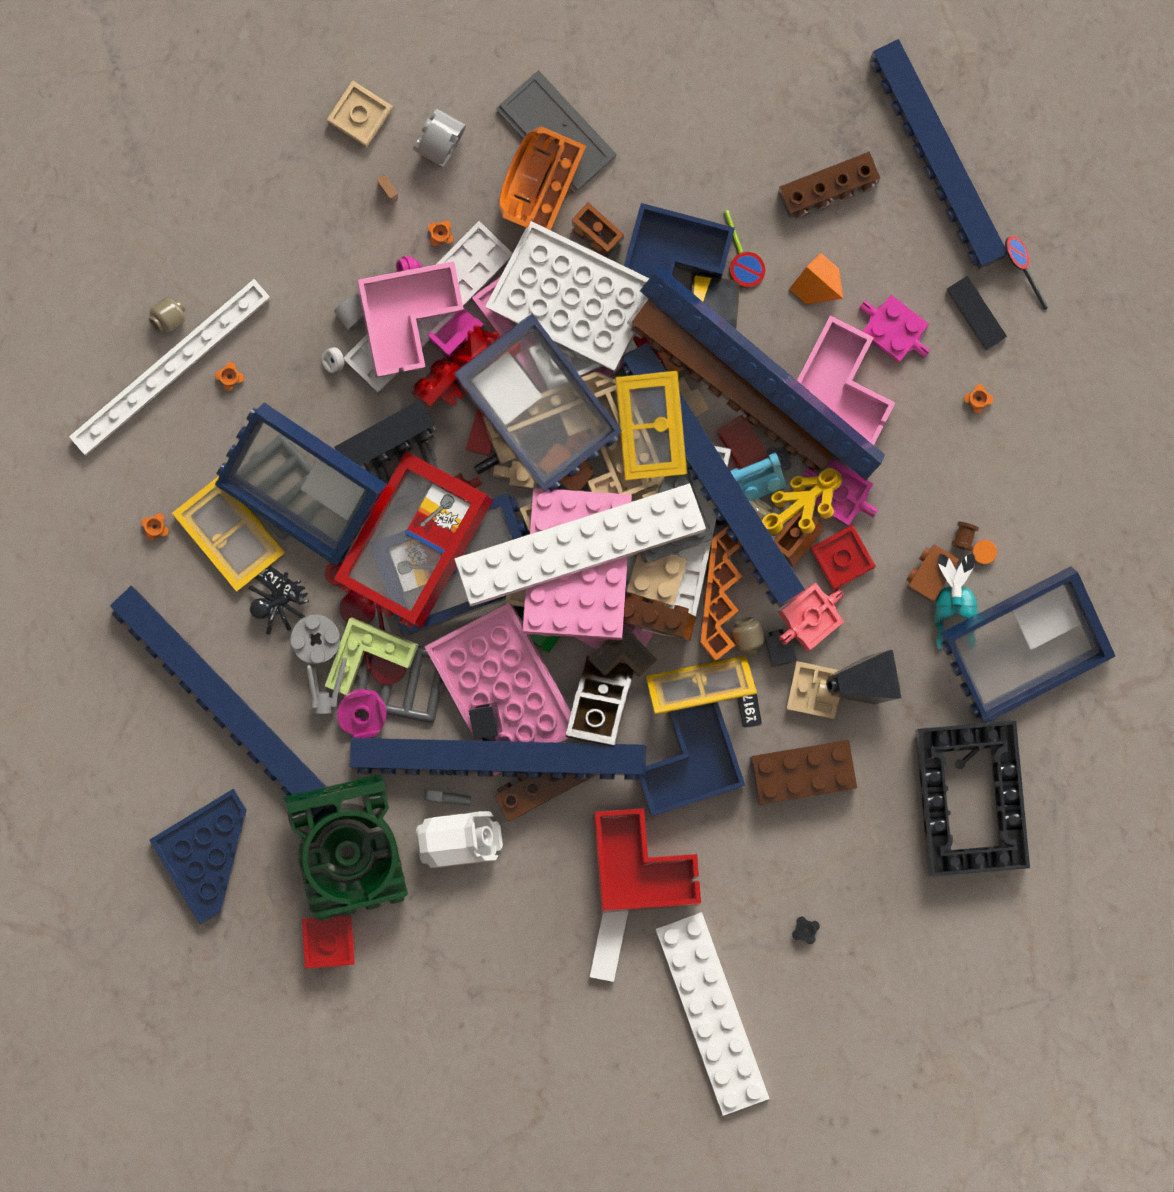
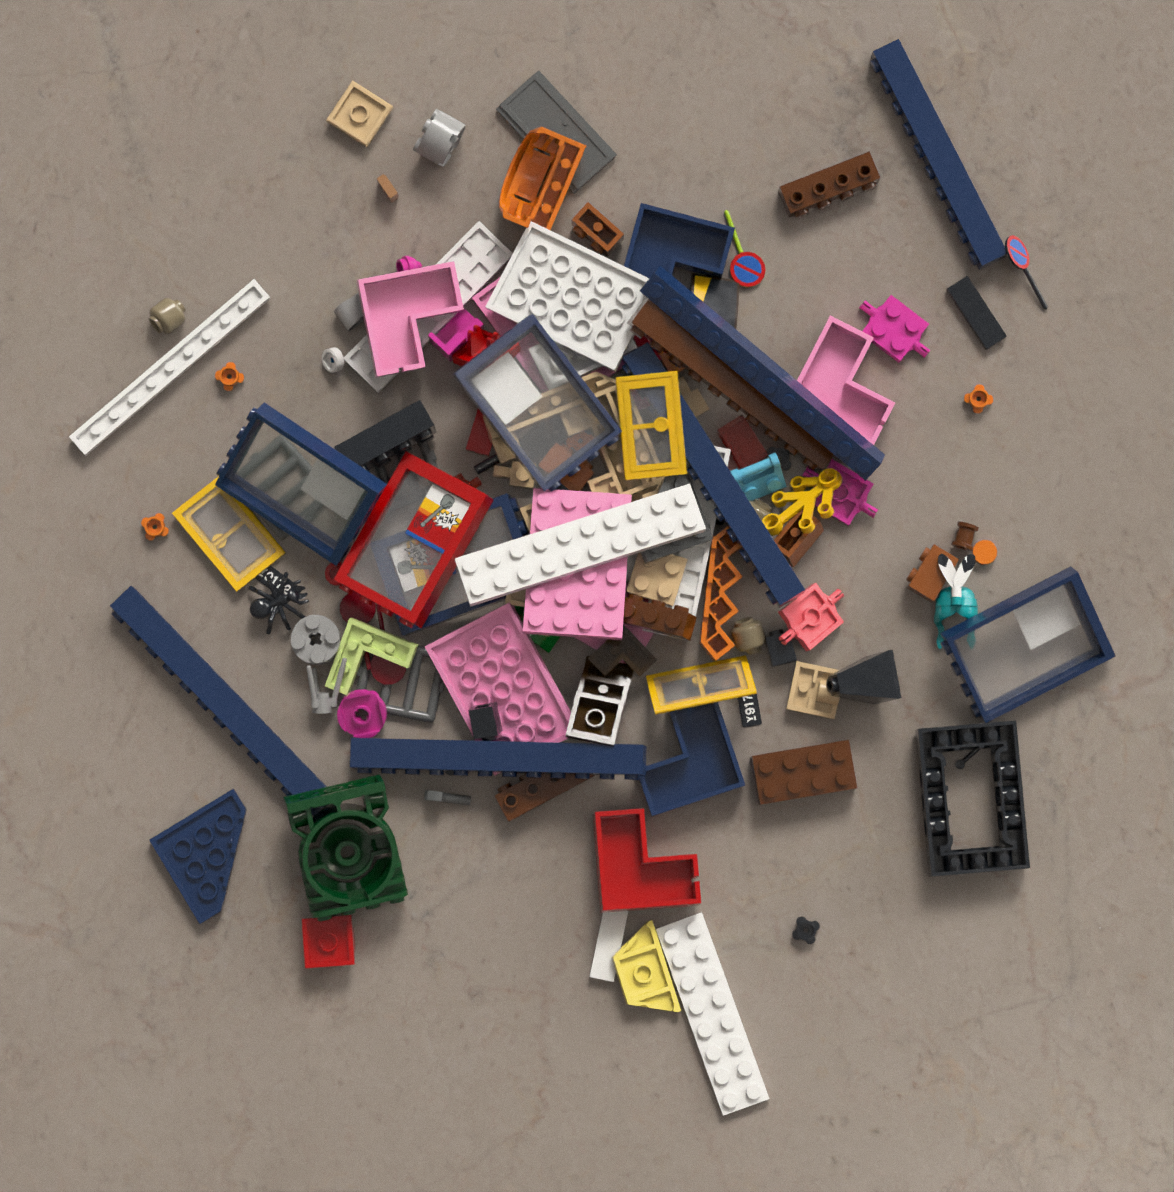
(438, 384): red plate -> none
(443, 226): orange plate -> none
(459, 839): white brick -> none
(644, 971): none -> light yellow wing
(818, 282): orange slope -> none
(842, 557): red plate -> none

